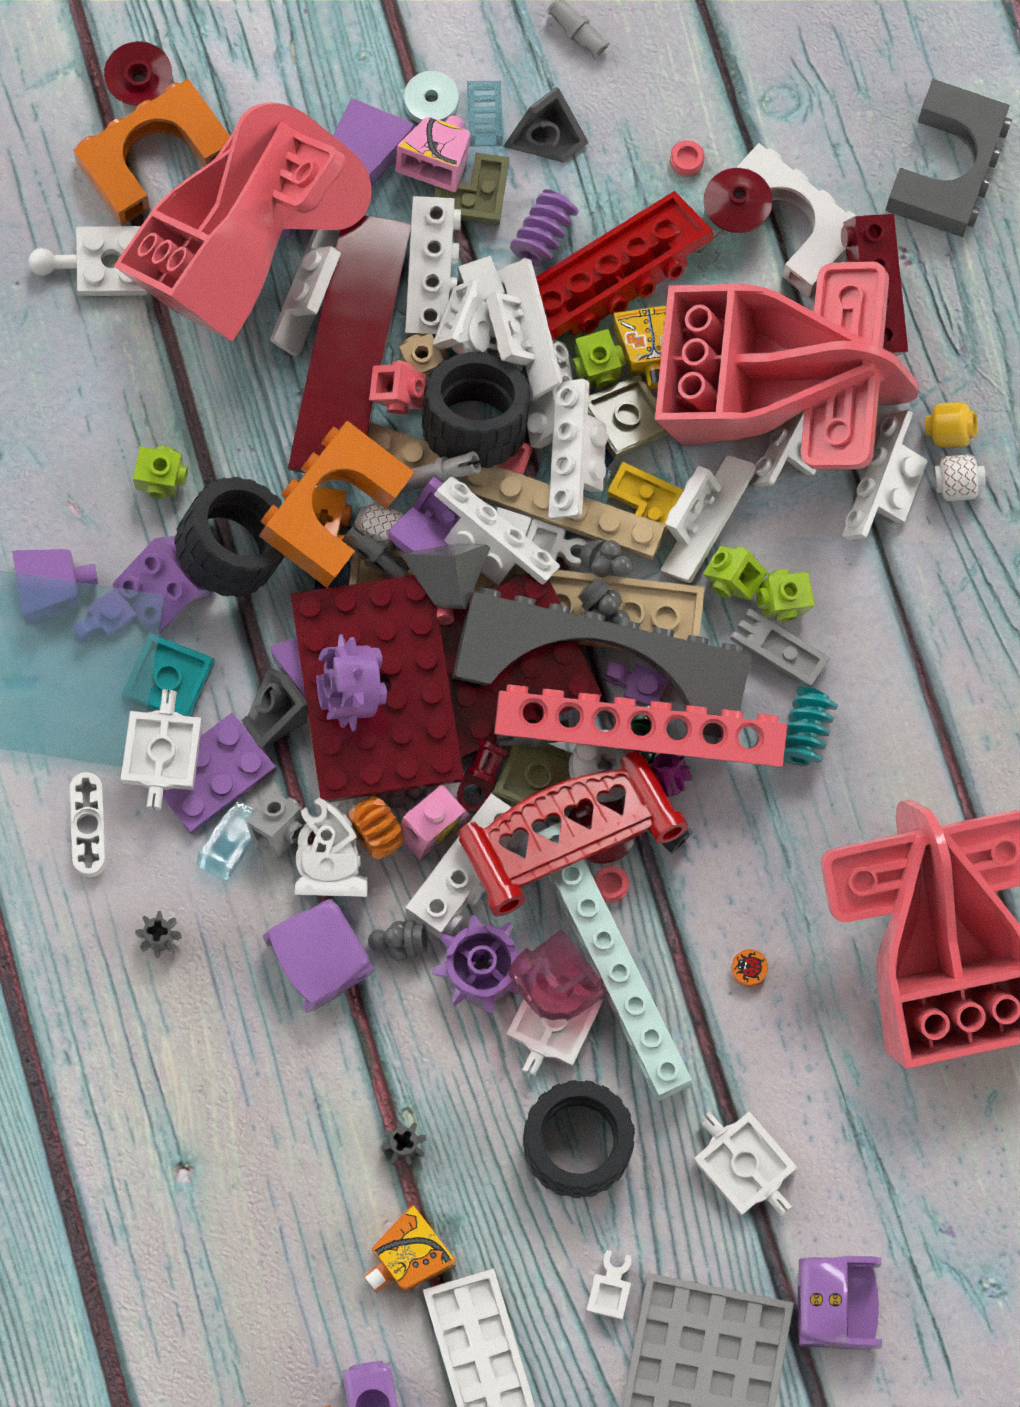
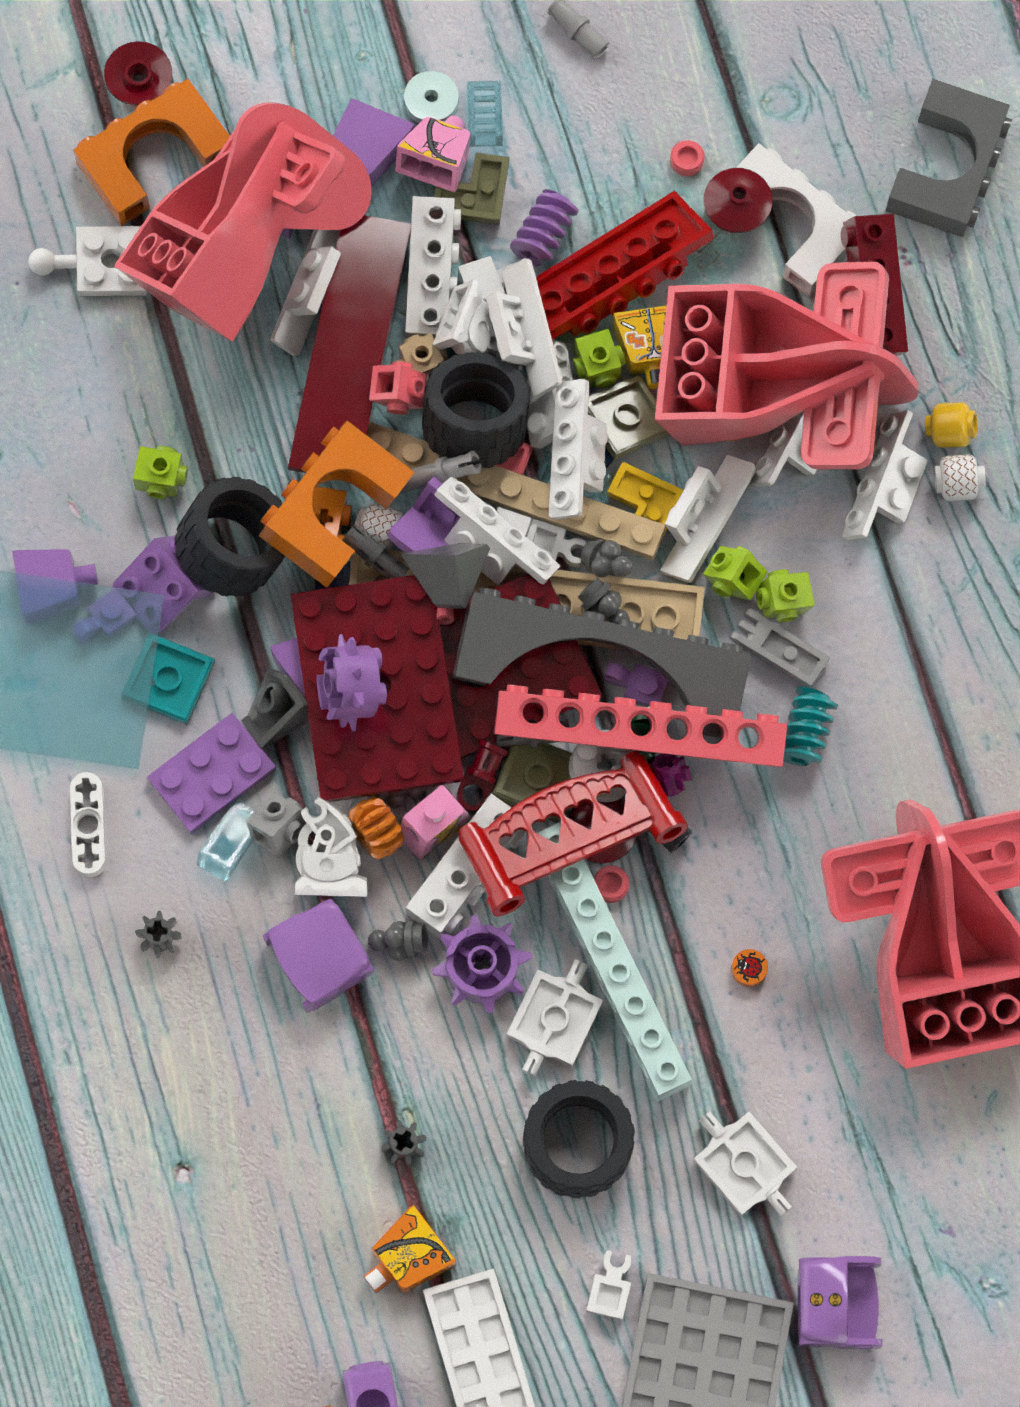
(161, 750): white plate -> none
(548, 129): dark grey slope -> none
(556, 979): clear pink brick -> none

